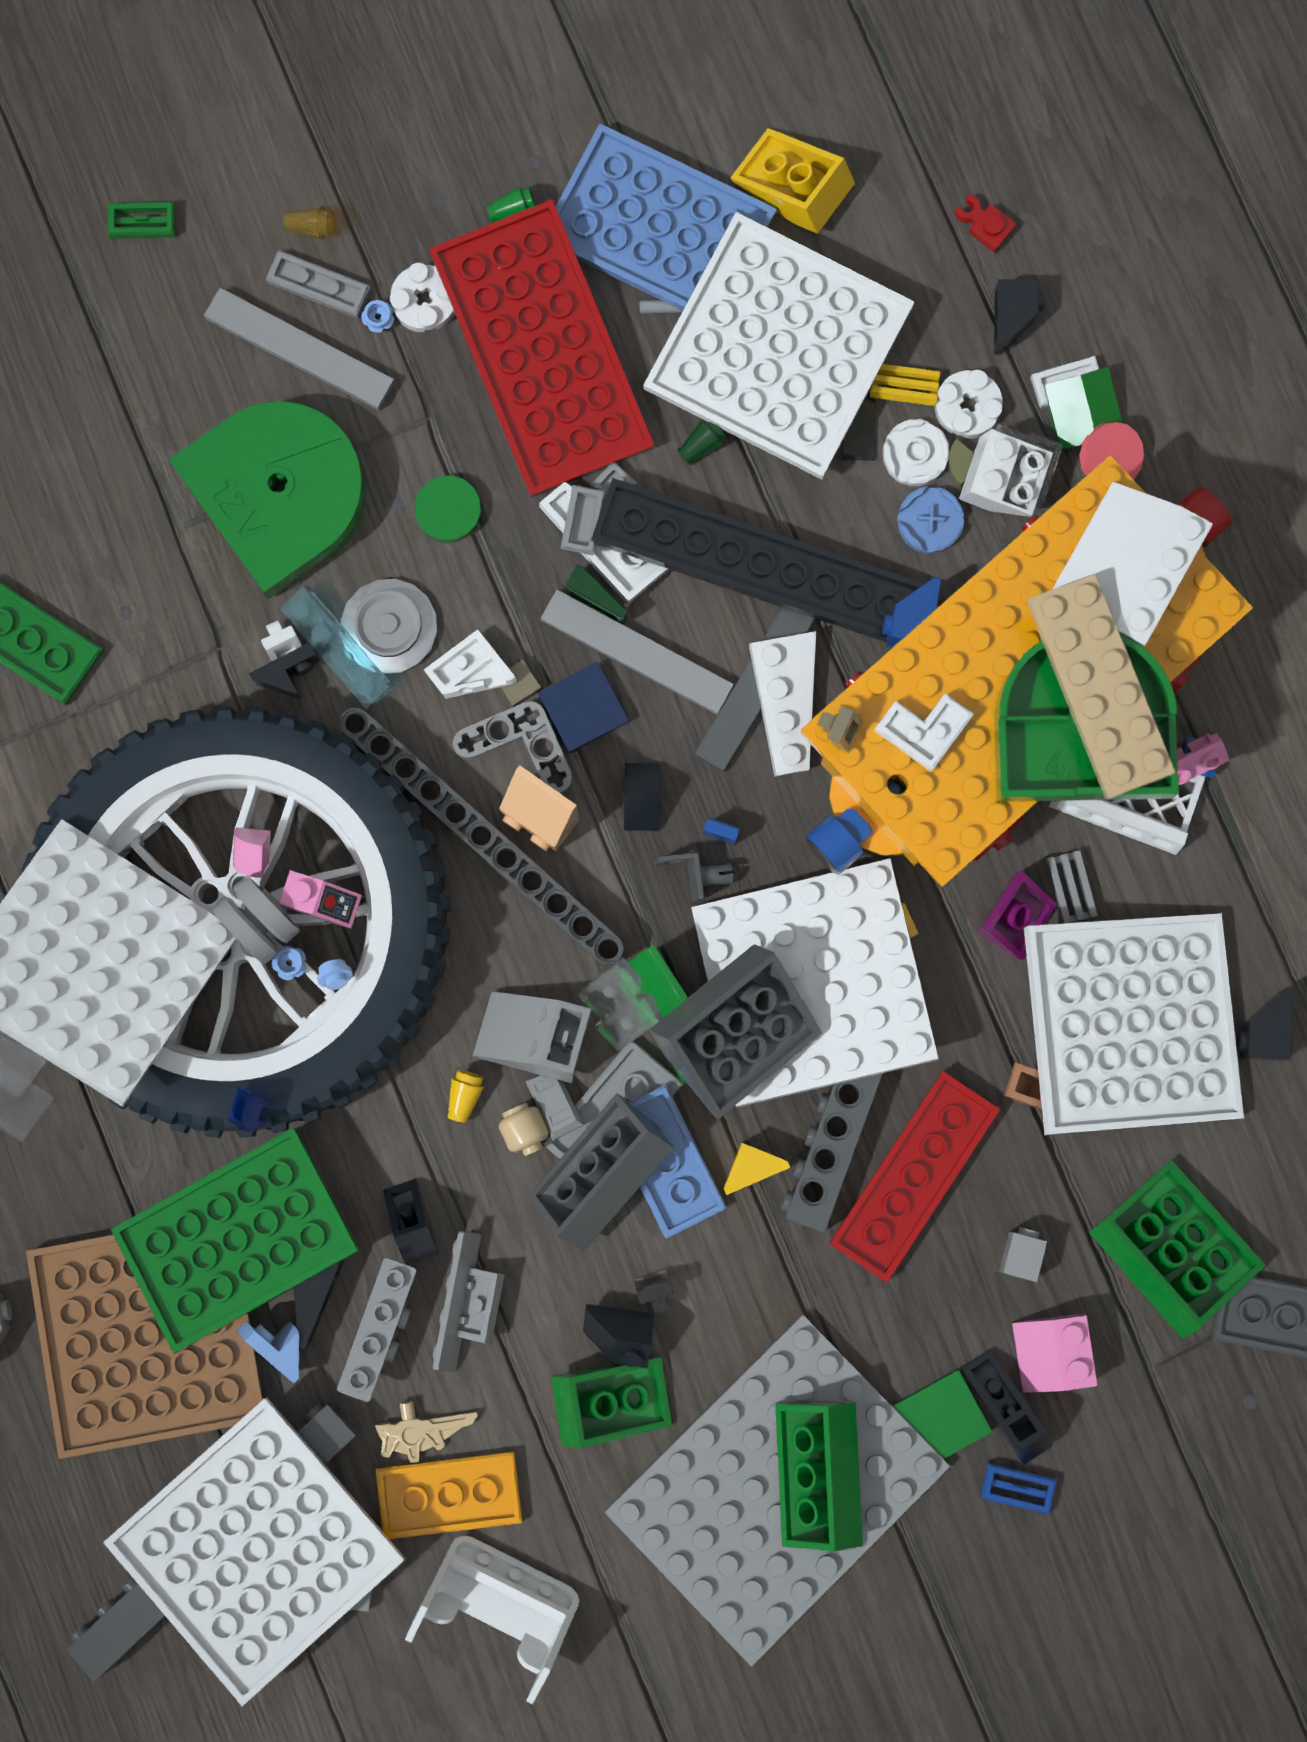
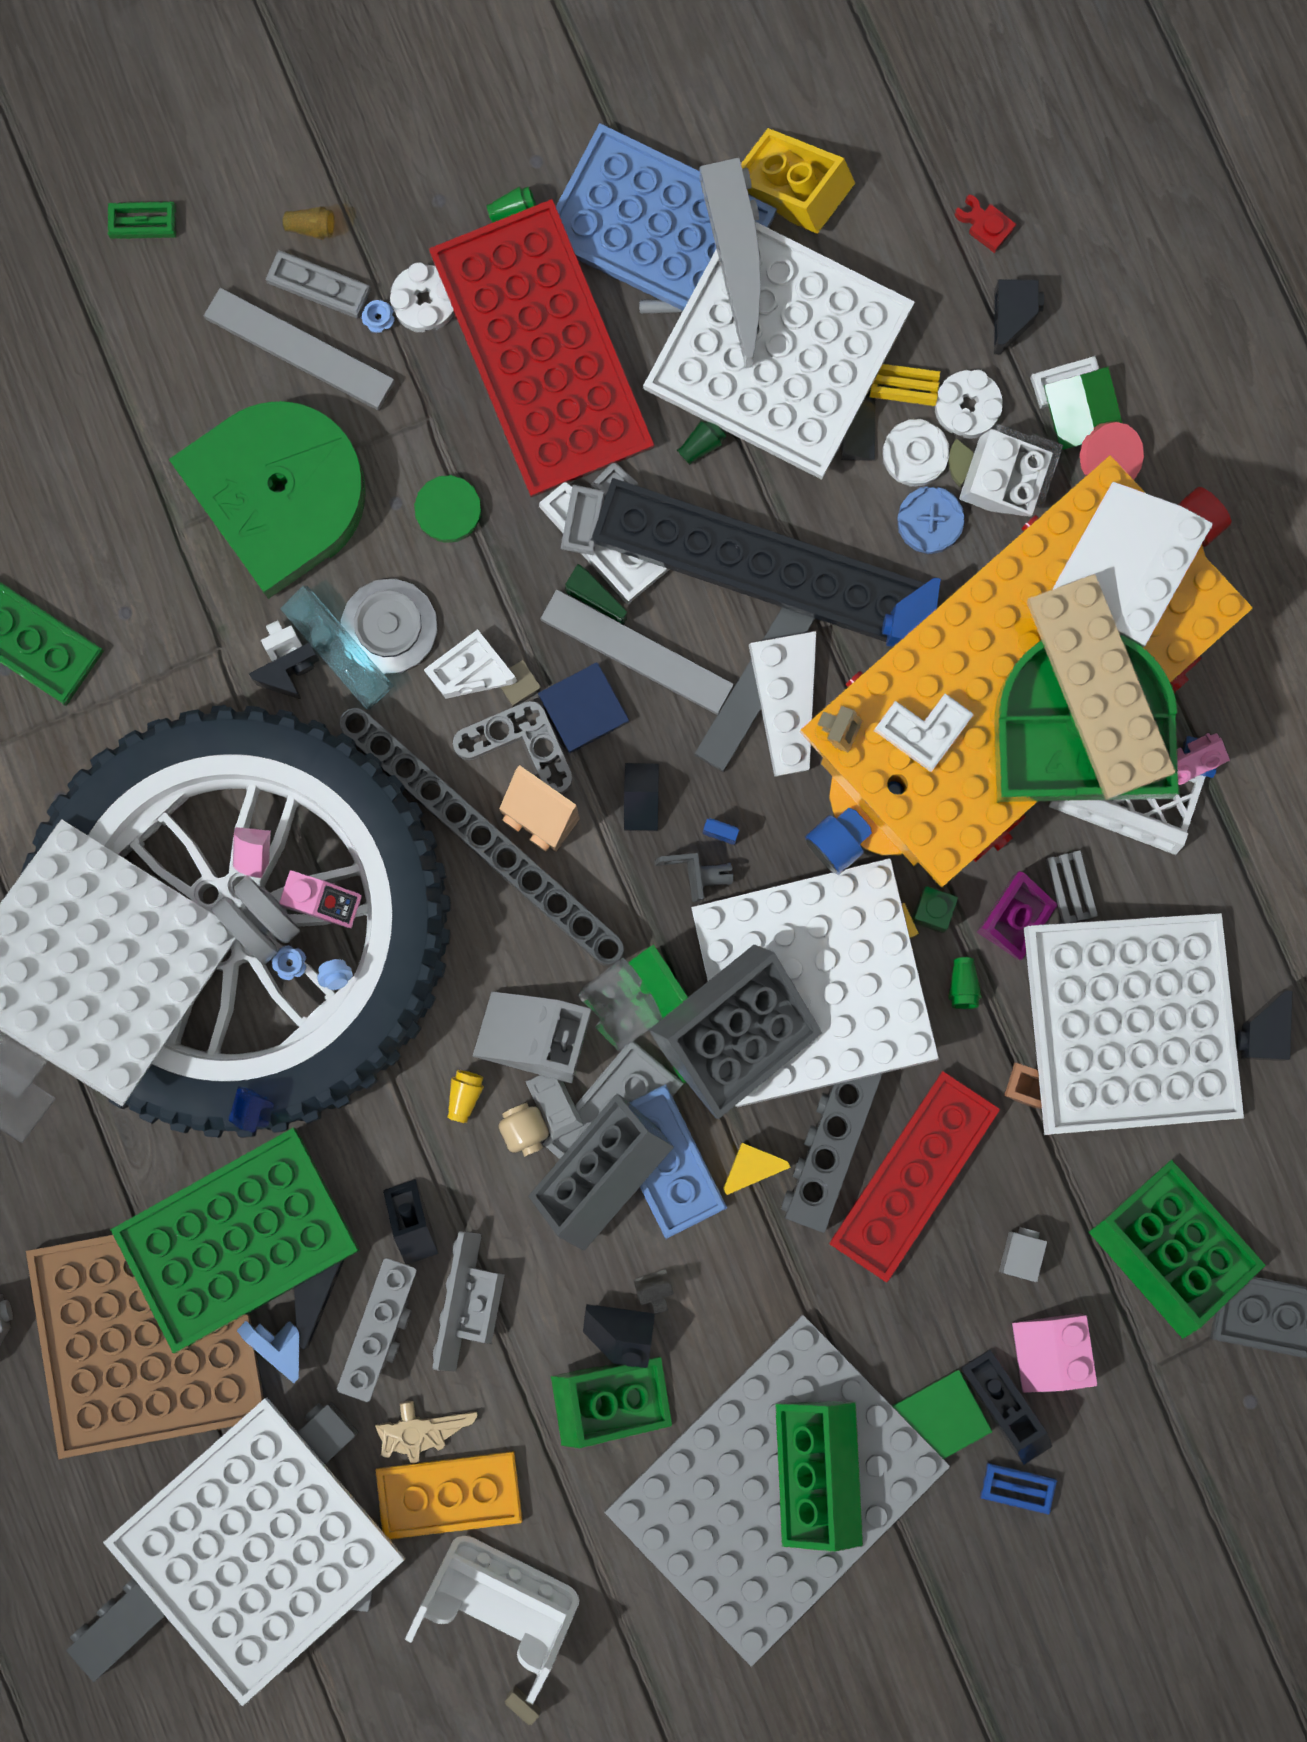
(525, 1710): none -> dark tan tile
(735, 237): none -> light grey slope
(934, 909): none -> dark green brick
(964, 984): none -> green cone

